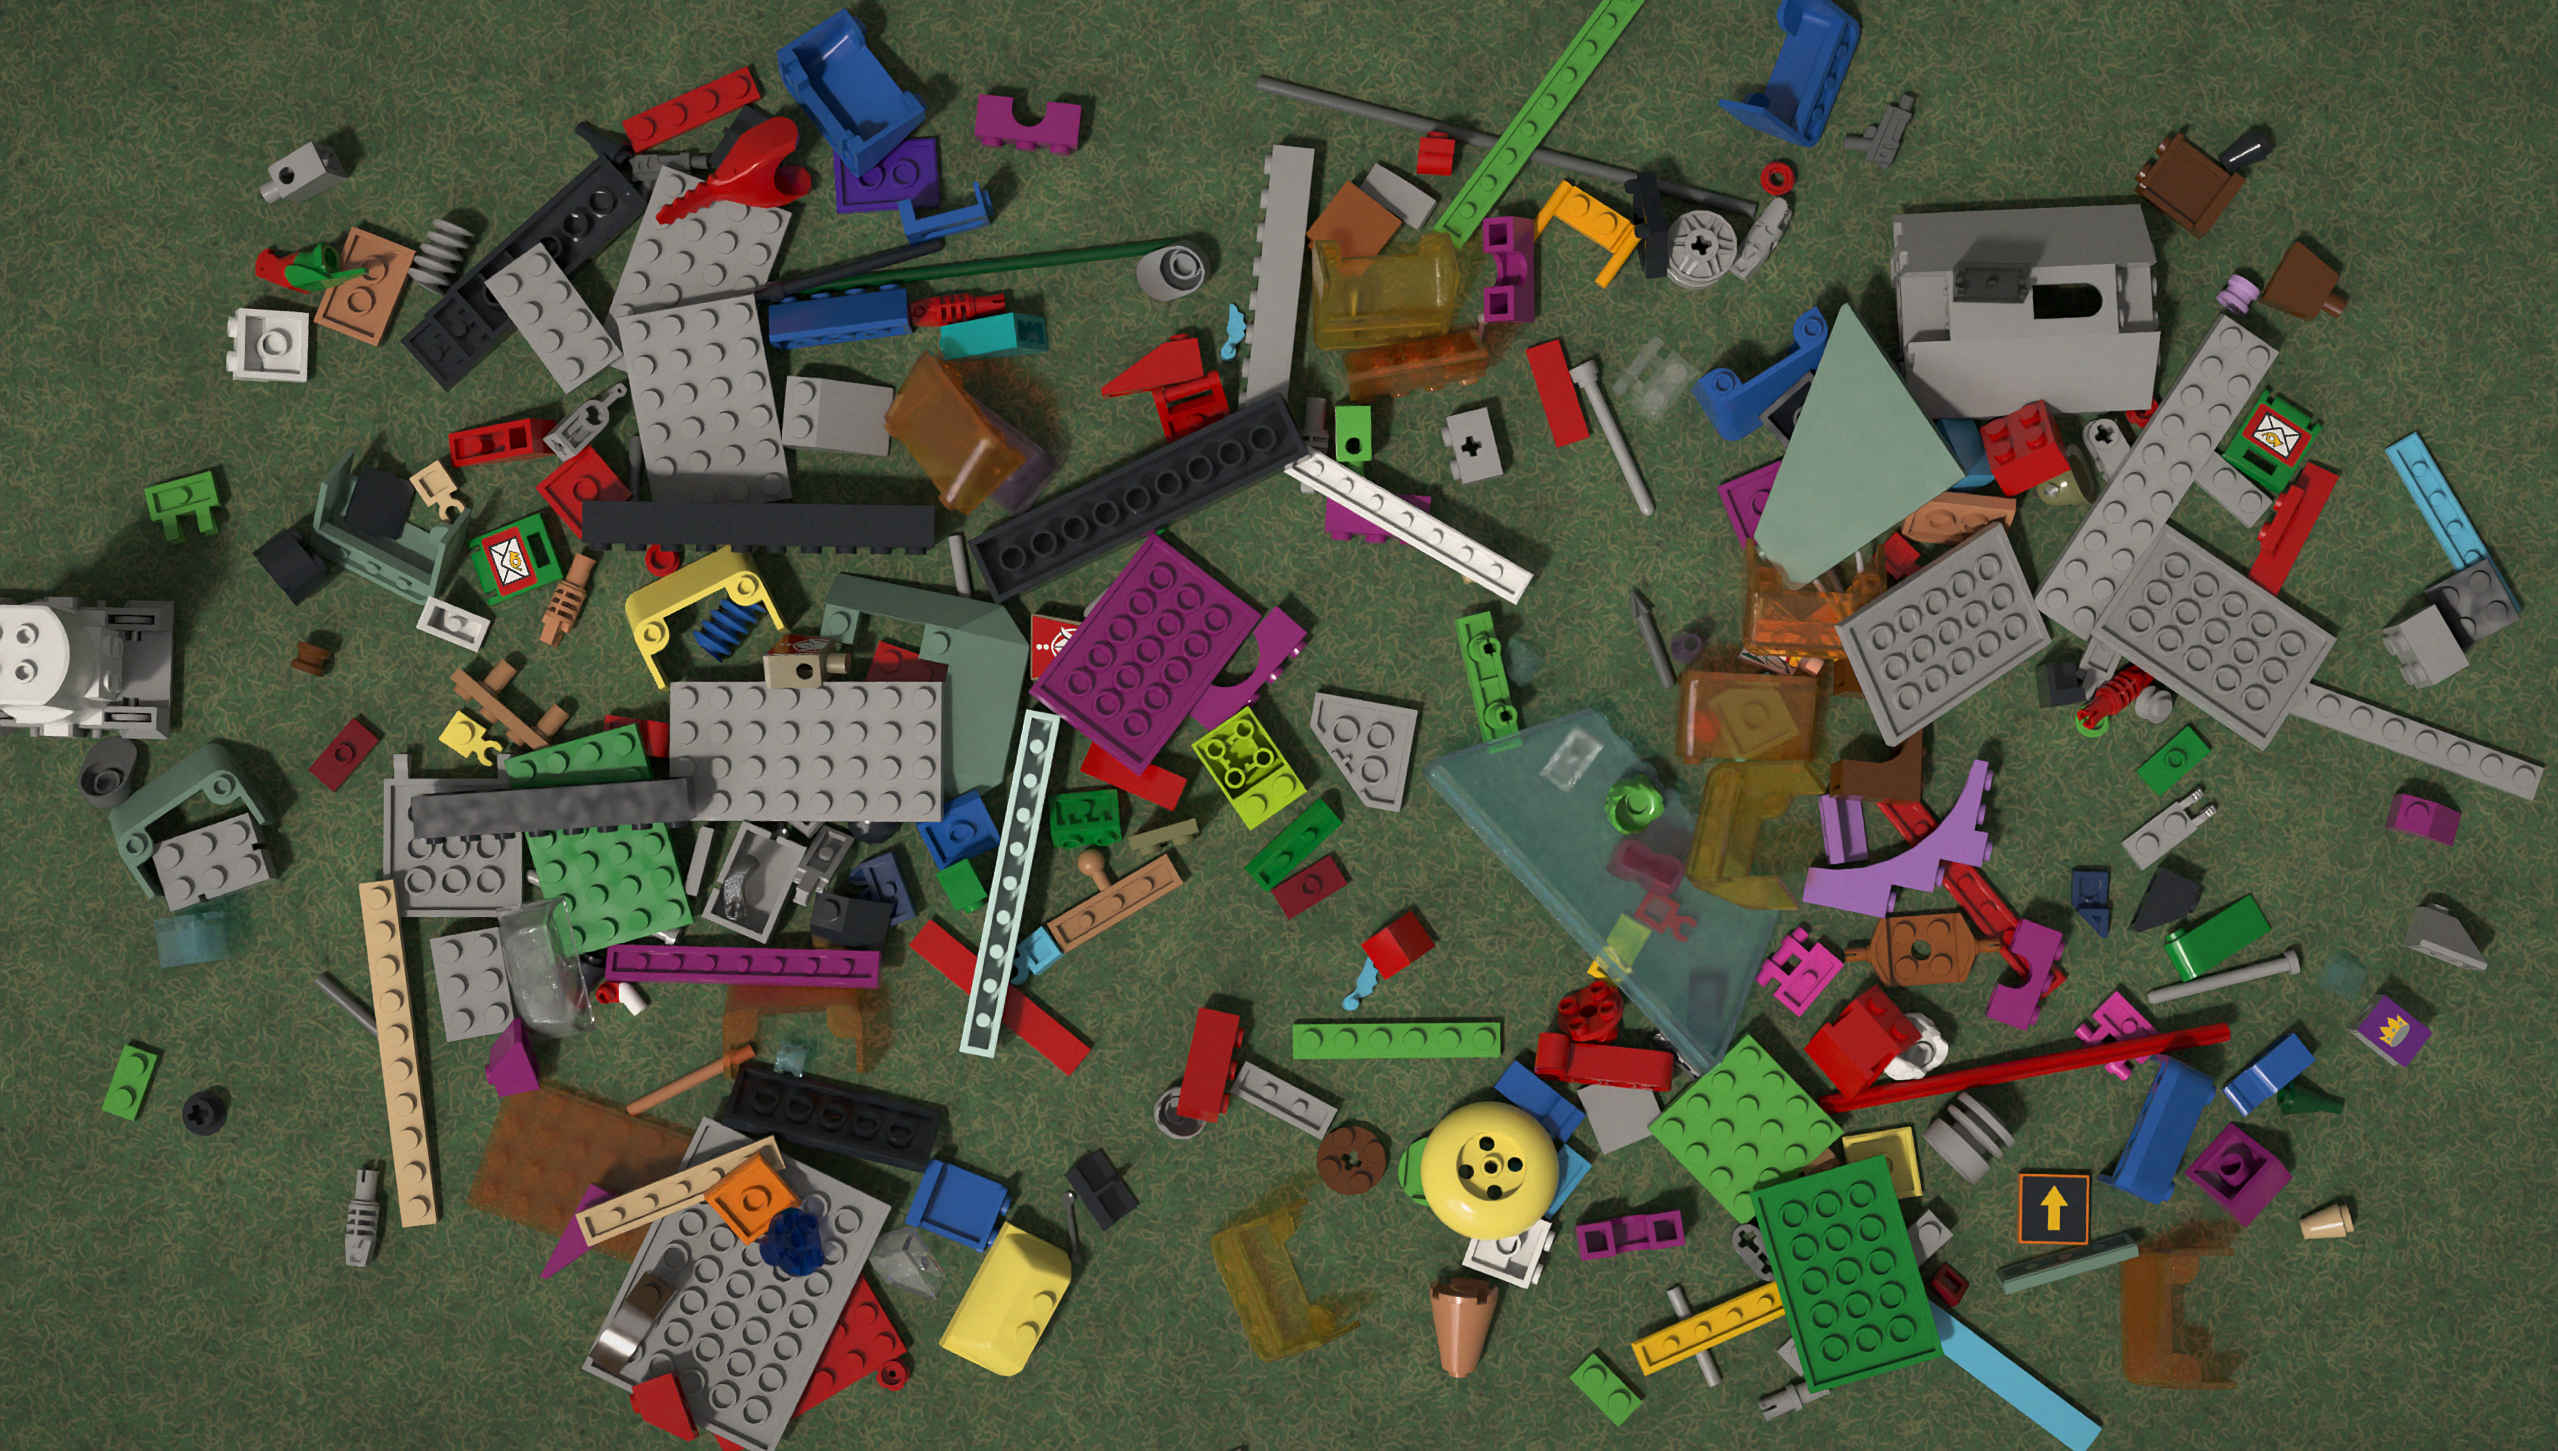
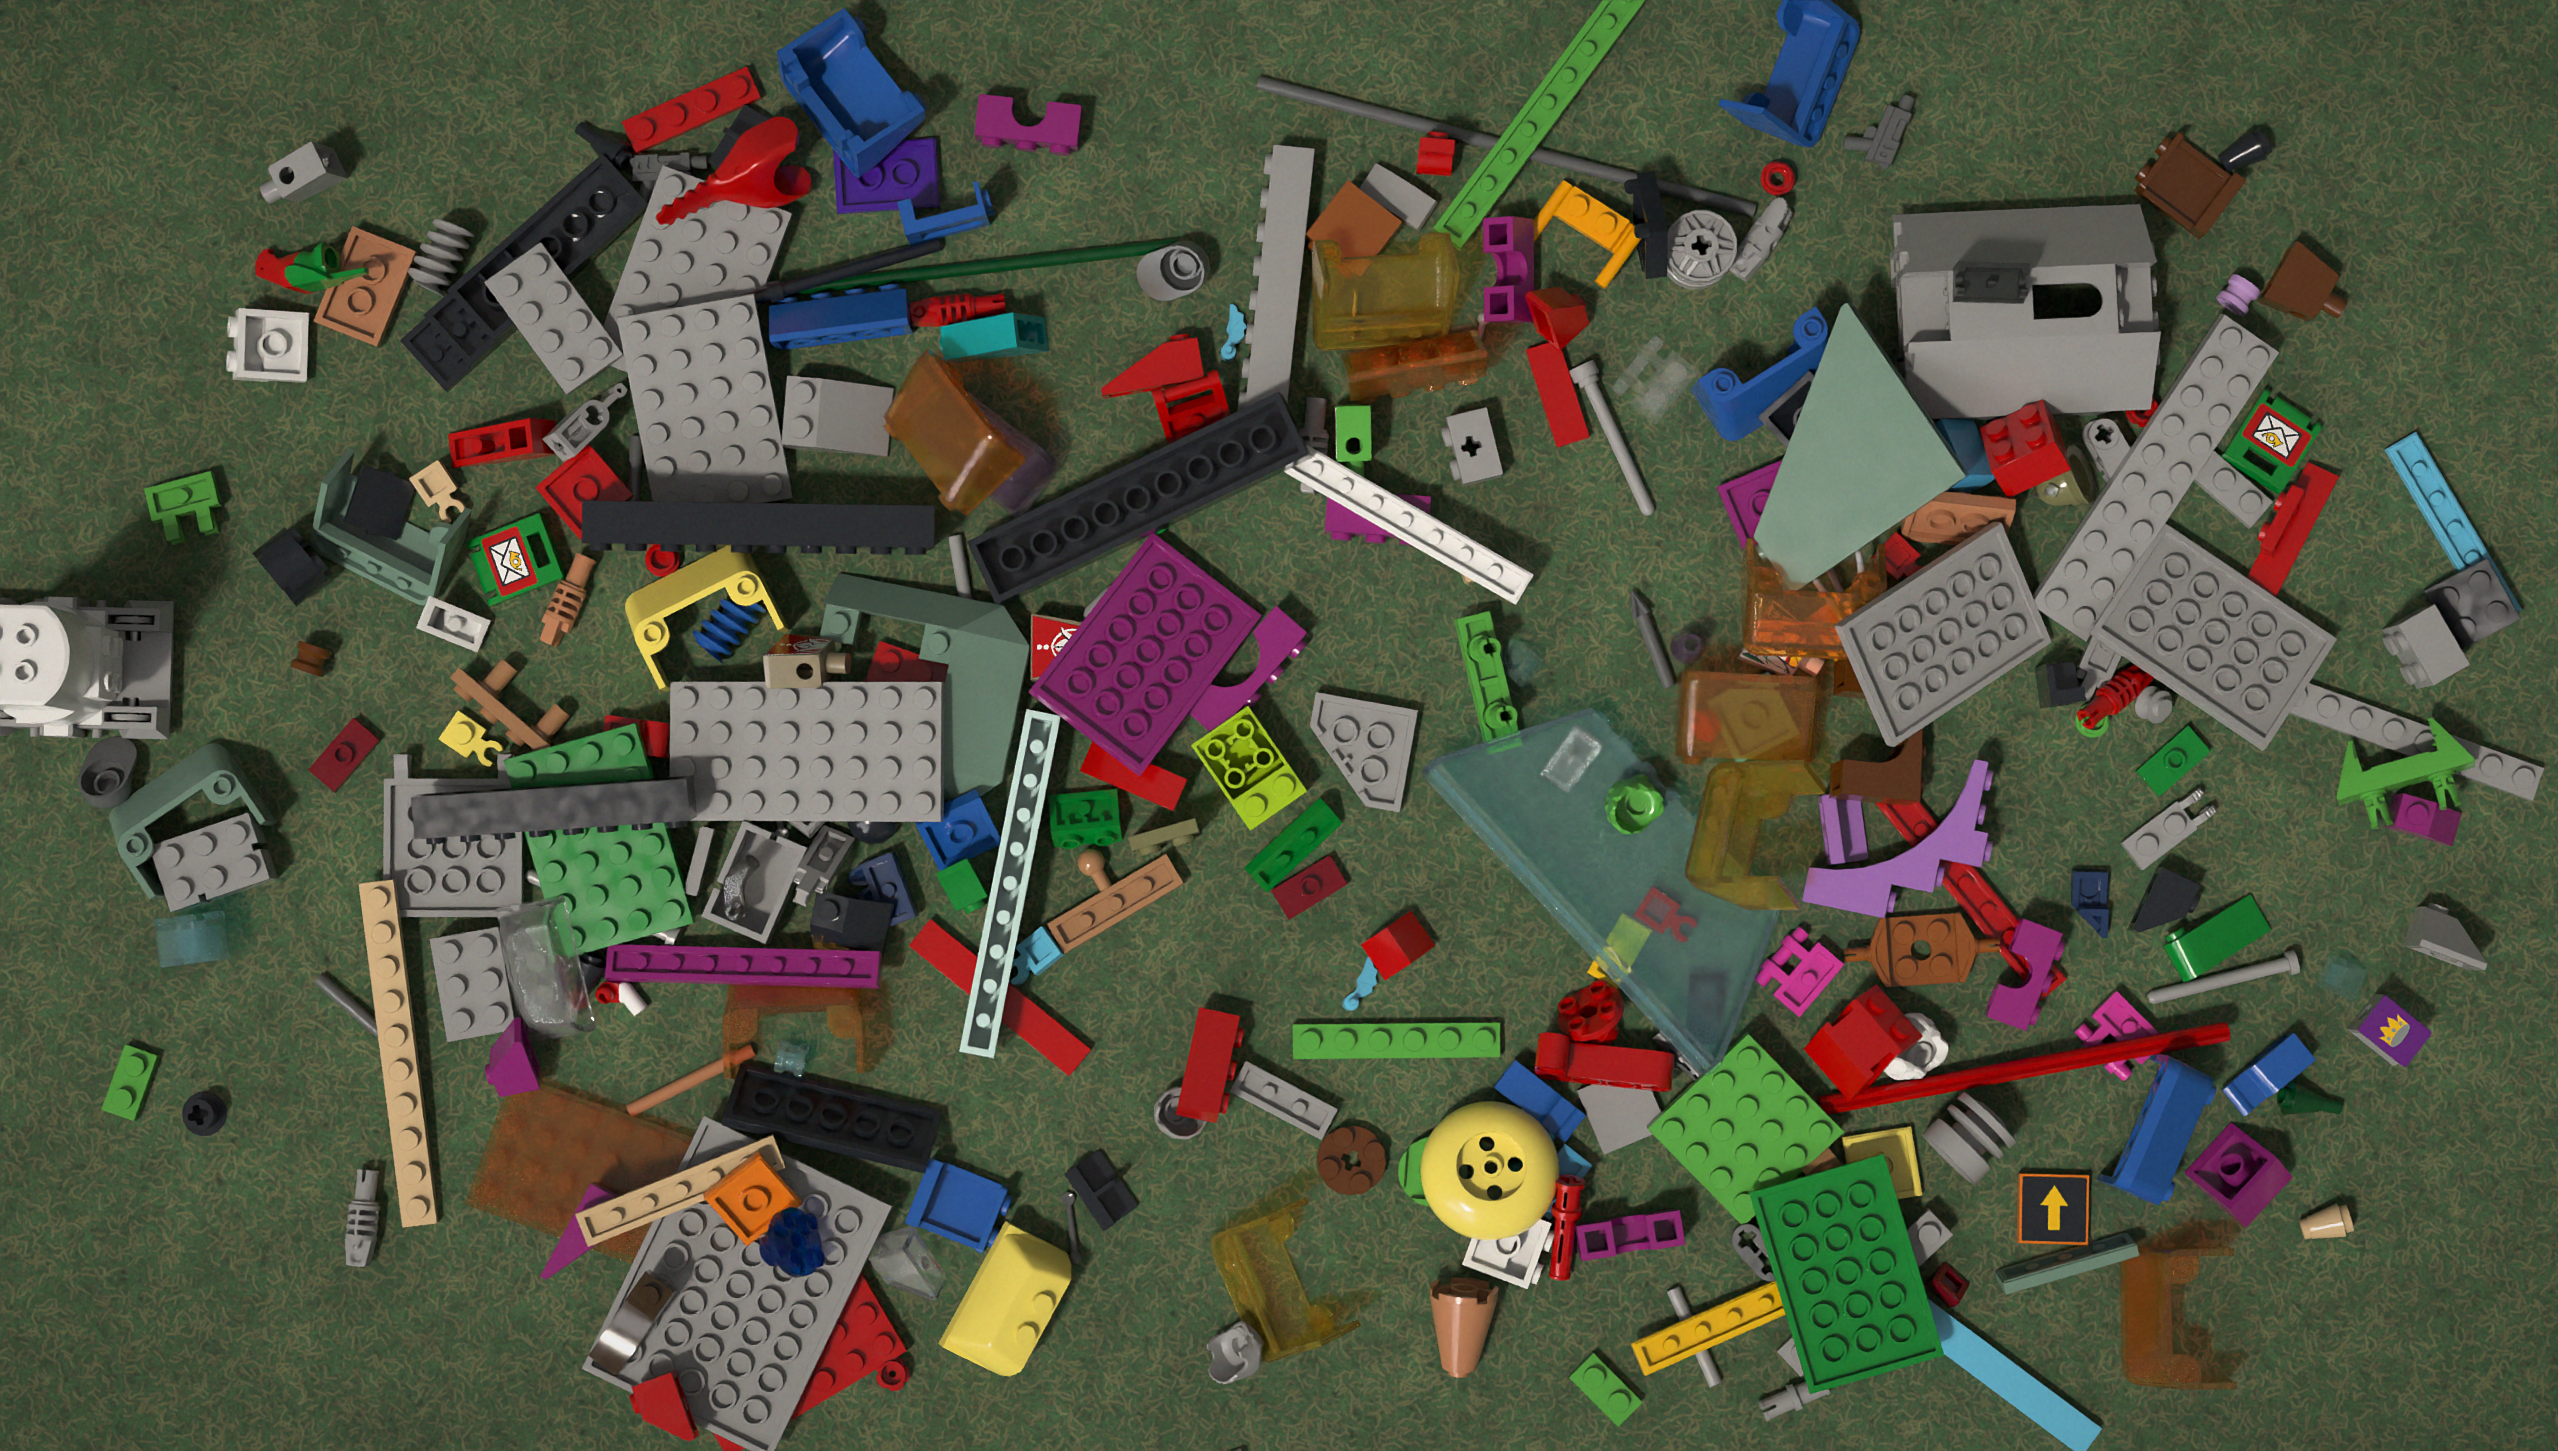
(1235, 1353): none -> light grey hair
(1557, 314): none -> red slope
(1566, 1212): none -> red pin
(1653, 872): clear pink brick -> none
(2432, 767): none -> bright green hose

